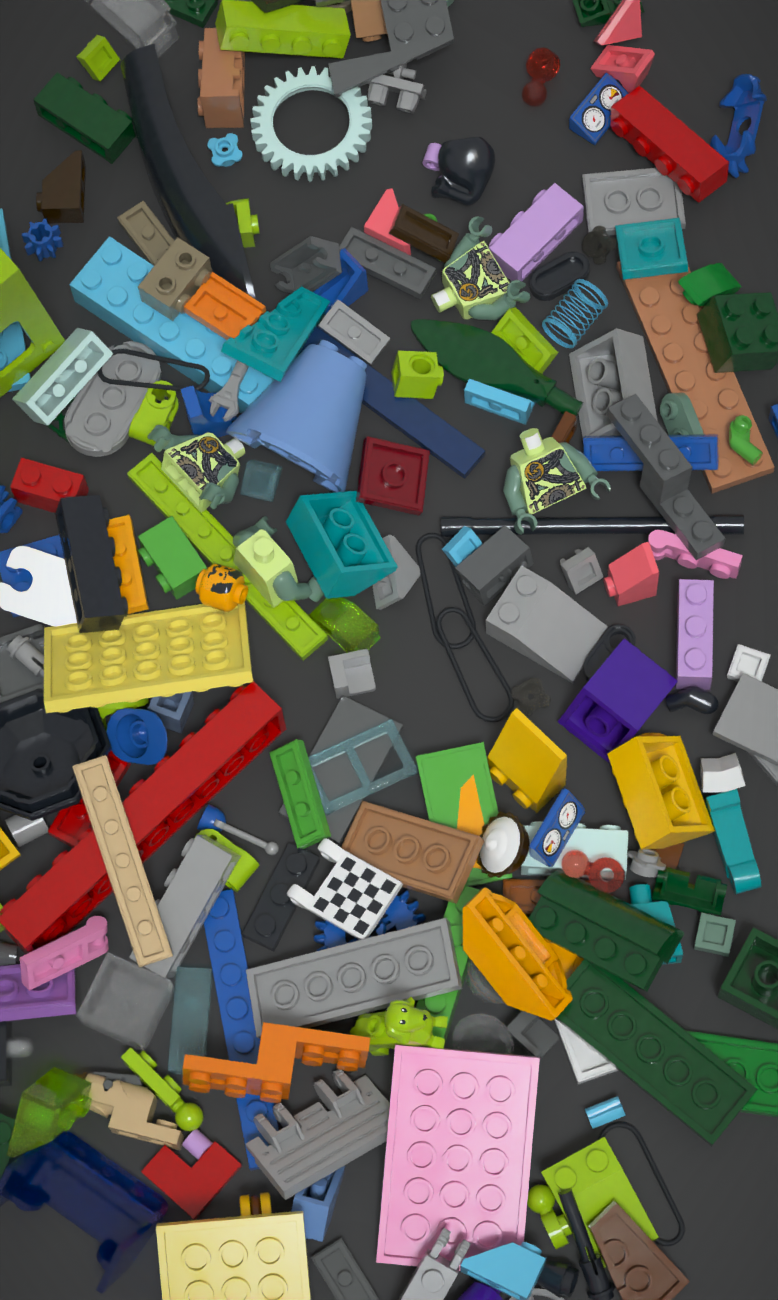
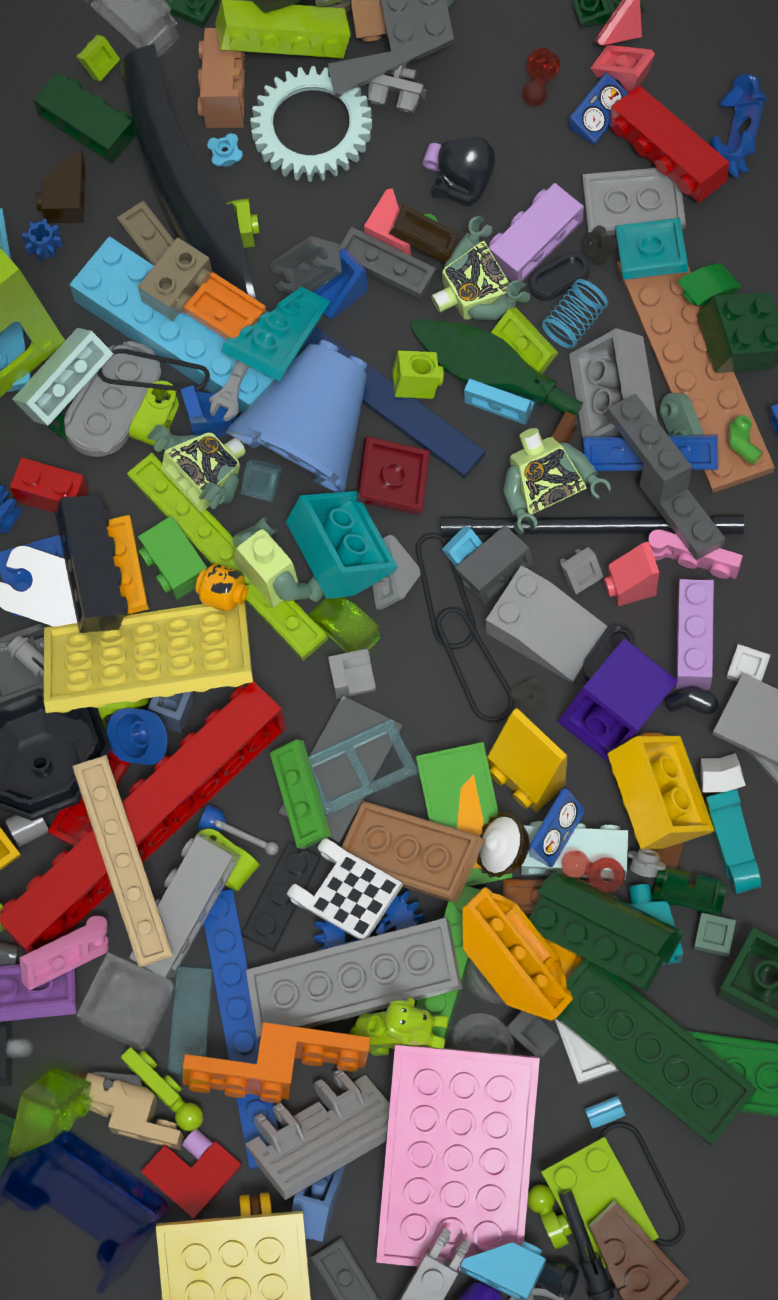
(354, 332): light grey plate -> none

